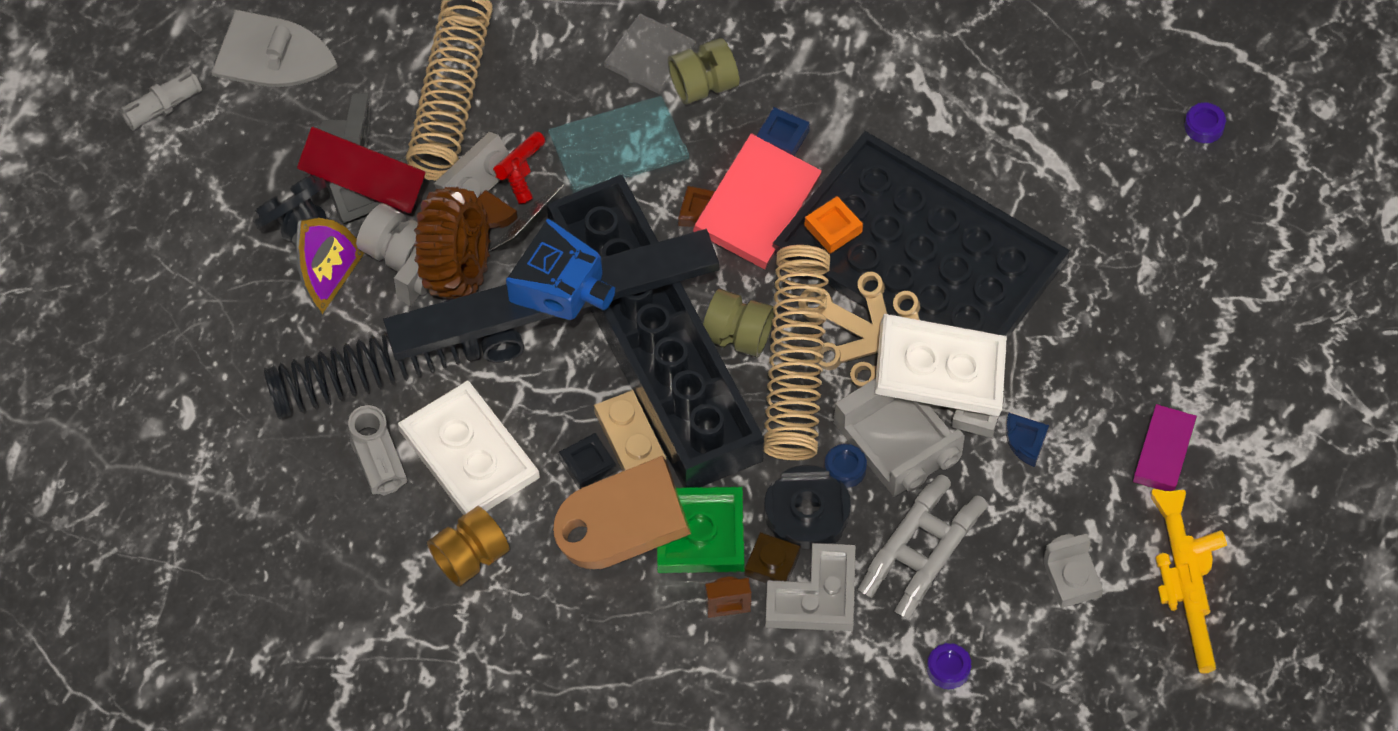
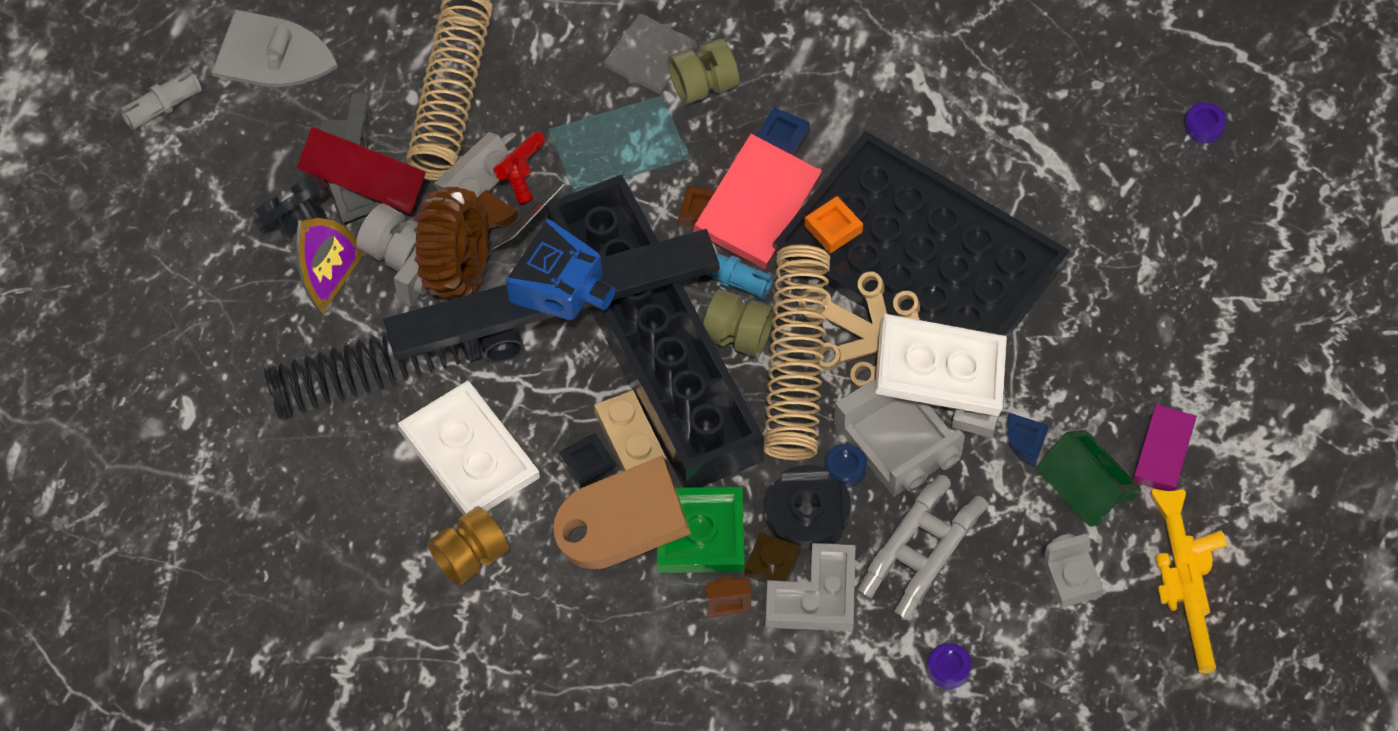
(376, 451): light grey piece -> none
(742, 276): none -> dark azure pin
(1087, 476): none -> dark green panel

